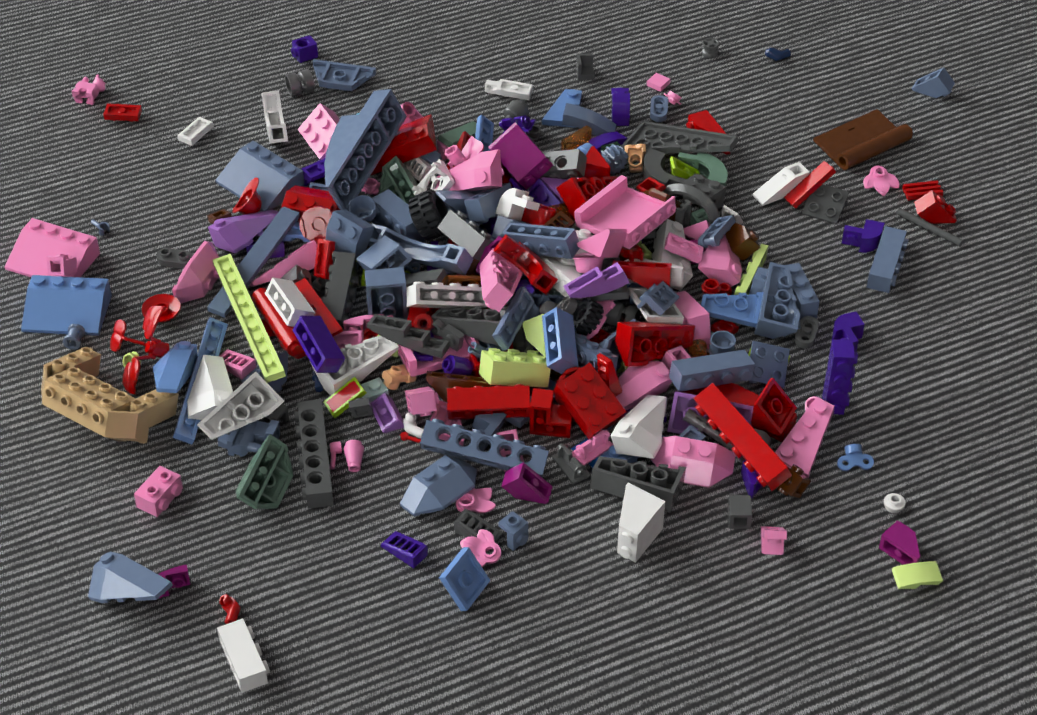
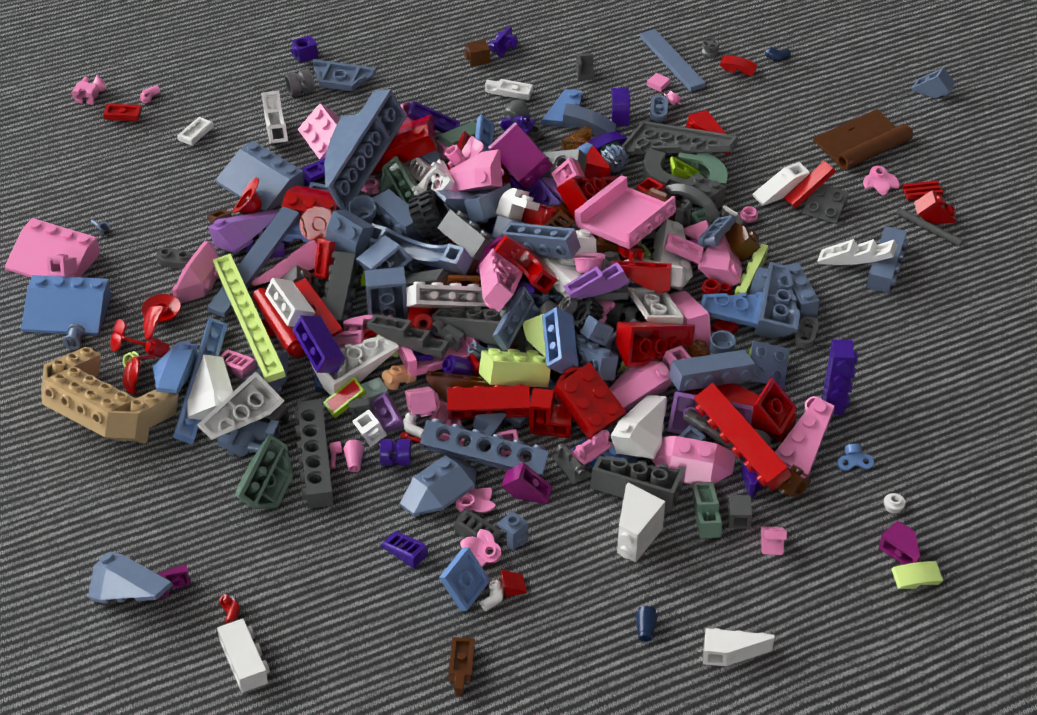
(147, 94): none -> bright pink arm
(158, 491): bright pink brick -> none
(369, 428): none -> white brick
(402, 455): none -> dark purple wheel
(441, 122): none -> dark purple tile
(461, 663): none -> reddish brown hinge
(477, 53): none -> reddish brown brick
(495, 596): none -> white arm
(503, 42): none -> dark purple hips
(512, 583): none -> red slope
(566, 170): none -> bright pink slope
(596, 330): none -> sand blue panel
(605, 244): bright pink slope -> none
(608, 374): red slope -> none
(635, 153): light nougat plate -> none
(646, 620): none -> dark blue cone
(658, 298): sand blue bracket -> none
(673, 60): none -> sand blue tile
(706, 510): none -> sand green slope
(730, 647): none -> white slope
(731, 63): none -> red slope
(749, 214): none -> bright pink plate
(849, 327): dark purple brick -> none
(850, 253): none -> white slope
(866, 238): dark purple brick -> none

